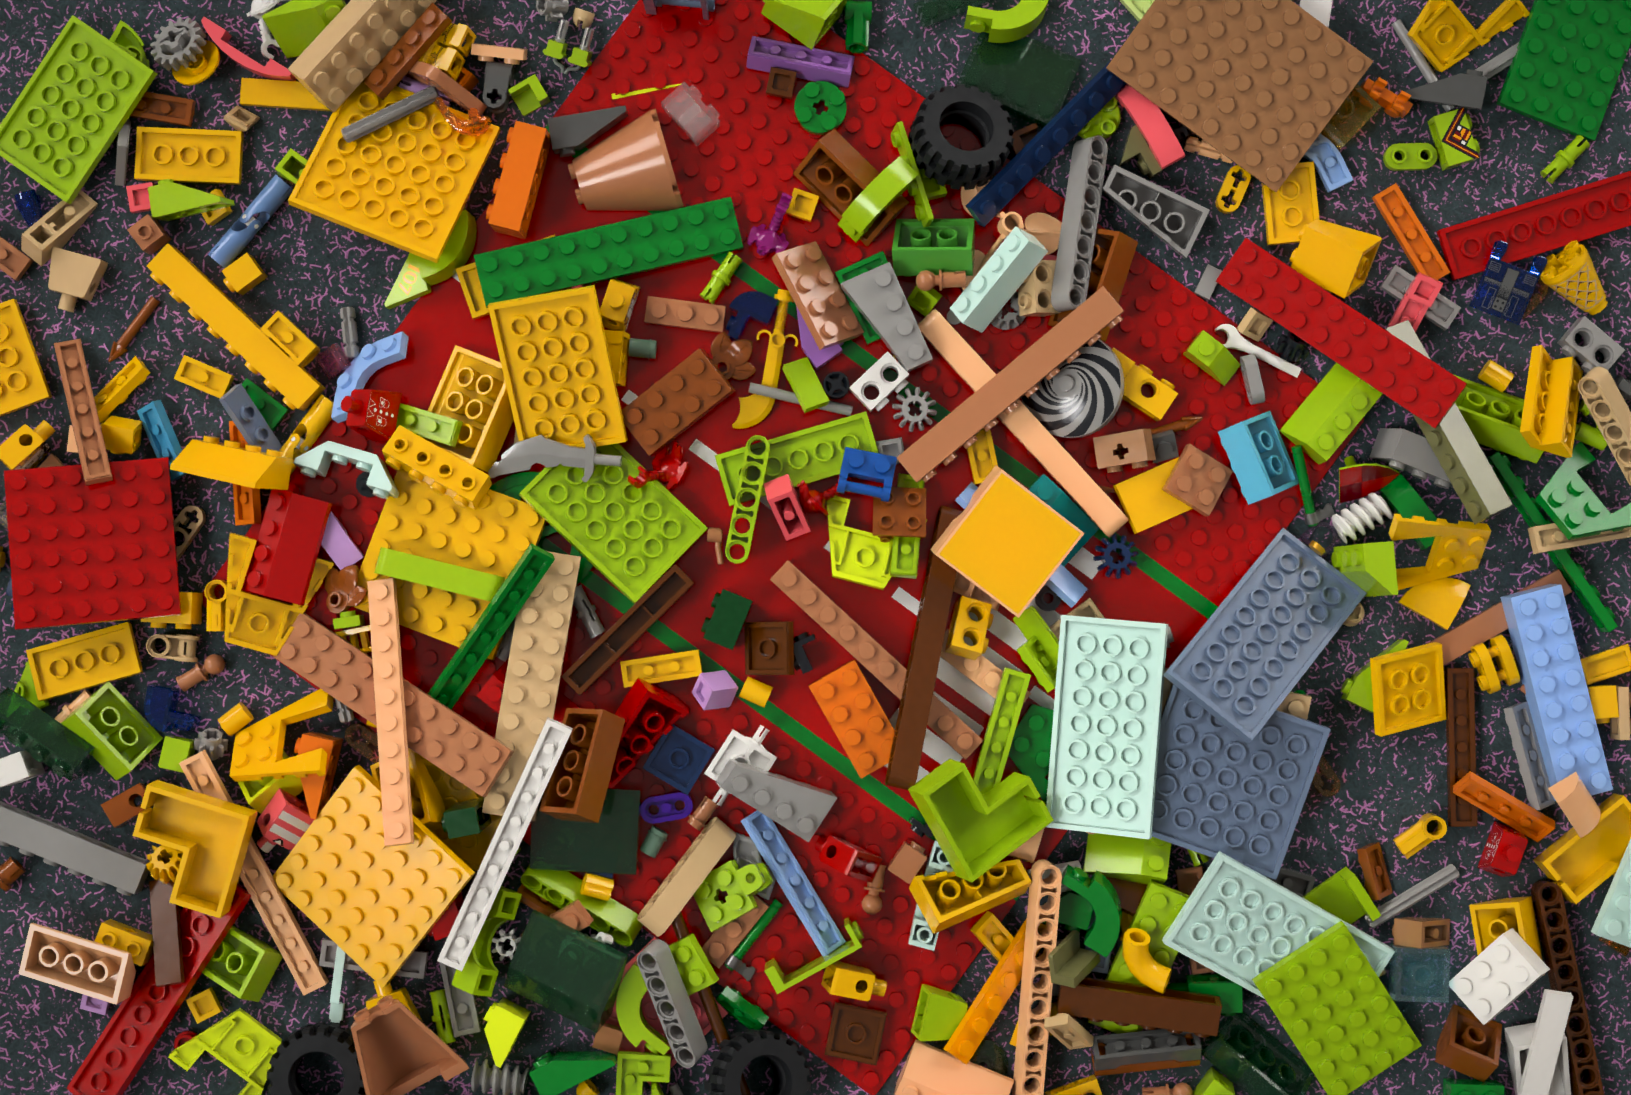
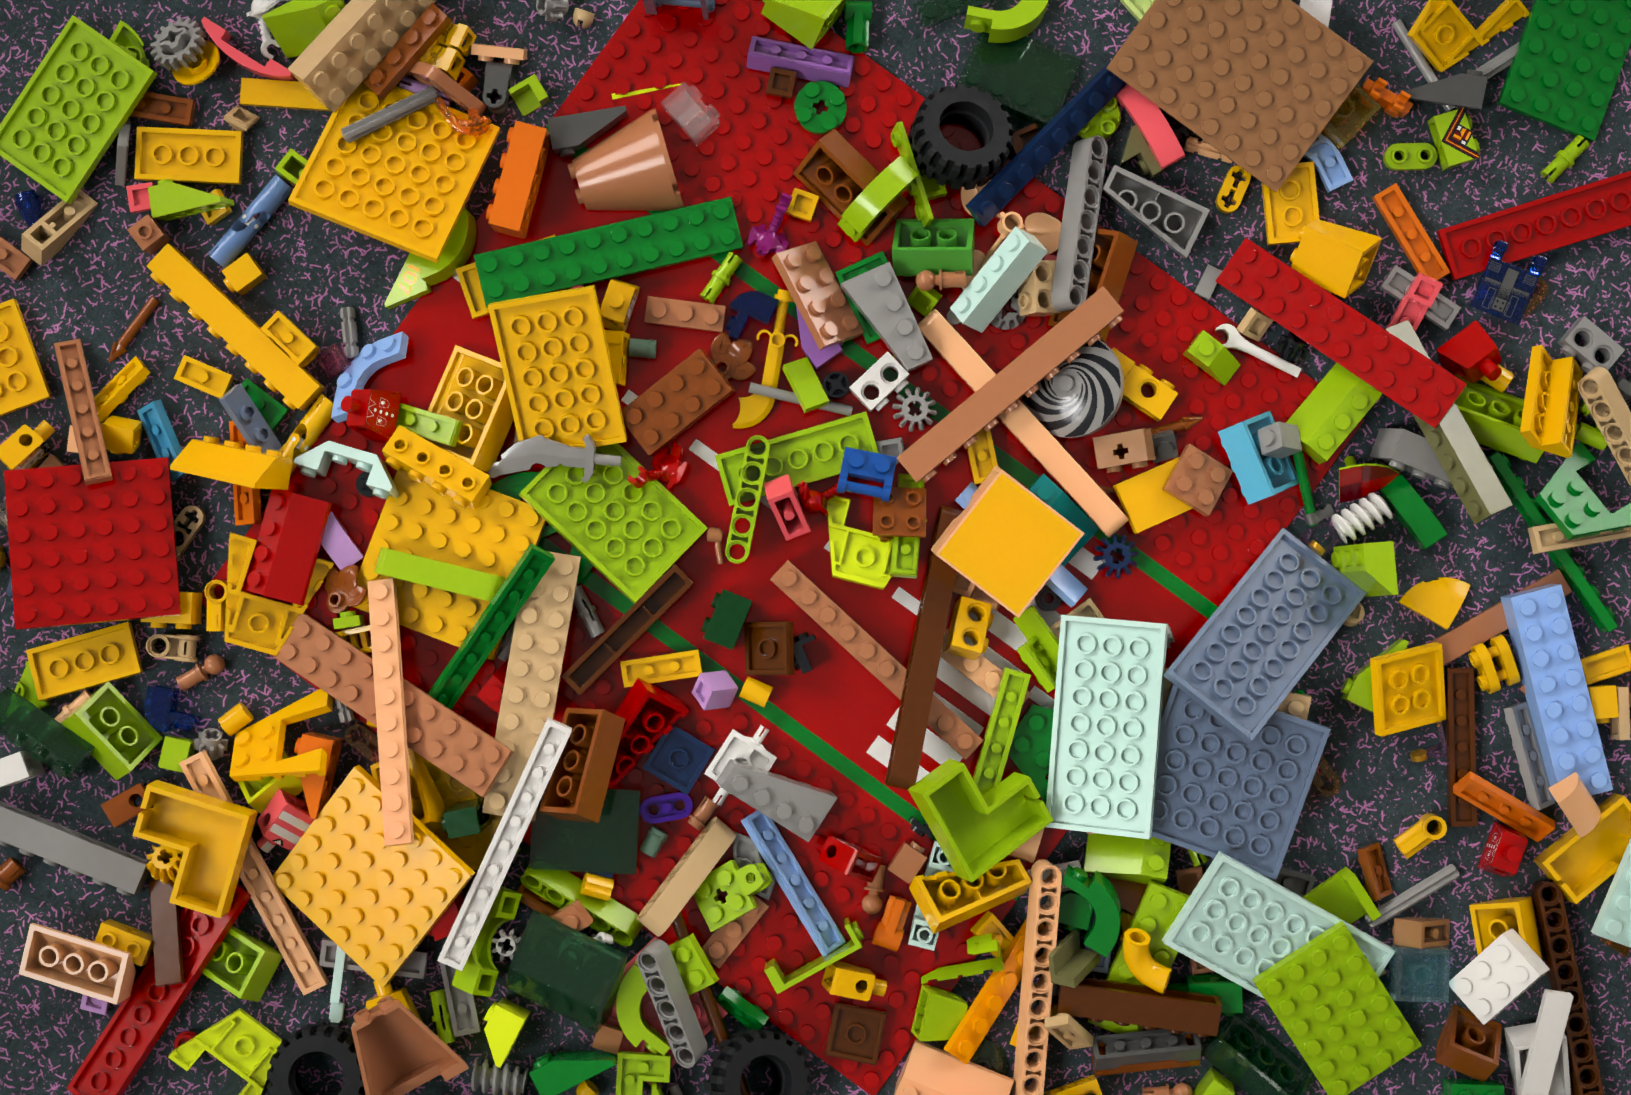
(74, 277): tan torso -> none
(204, 1005): yellow plate -> none
(580, 55): piece -> none
(734, 961): green piece -> none
(855, 717): orange brick -> none
(890, 928): none -> orange piece
(984, 945): none -> lime piece
(1252, 379): light grey beam -> none
(1279, 440): none -> light grey brick
(1421, 754): none -> clear purple piece
(1453, 551): yellow wing -> none
(1471, 354): none -> red torso
(1575, 278): yellow cone -> none

